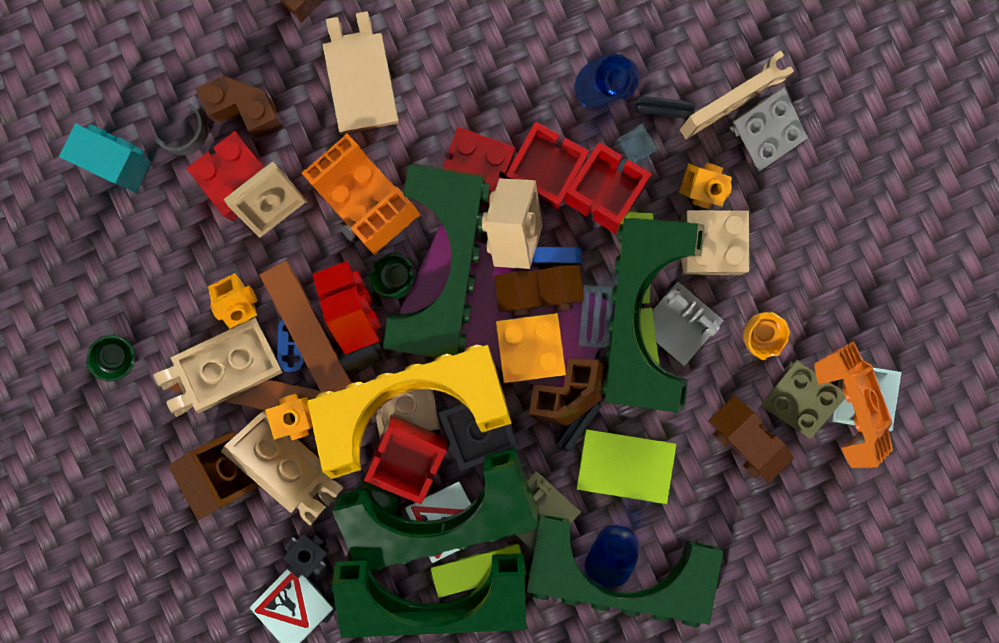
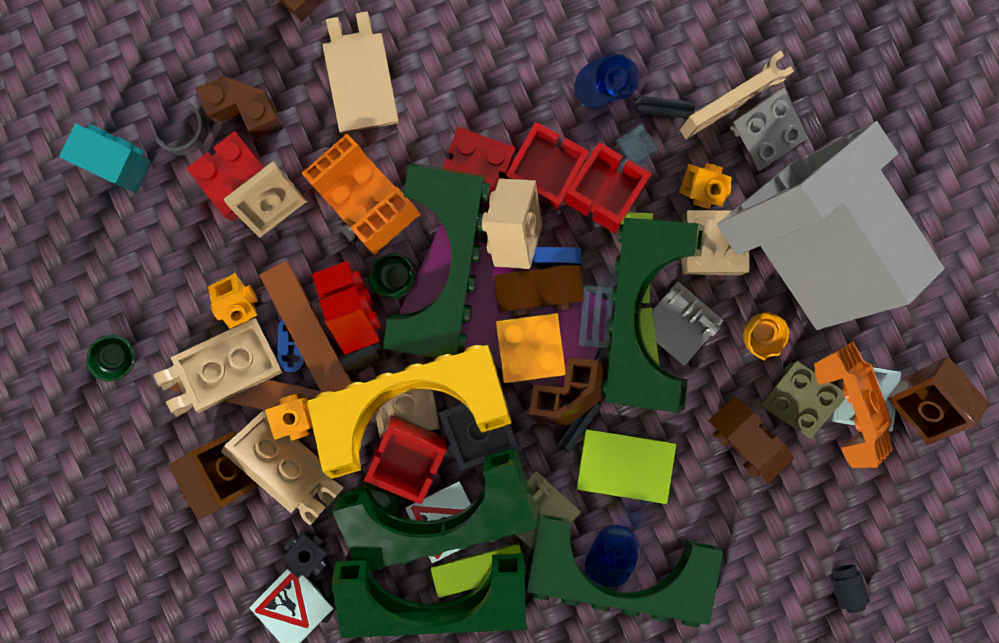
(838, 231): none -> light grey piece
(849, 588): none -> black brick
(938, 401): none -> reddish brown brick

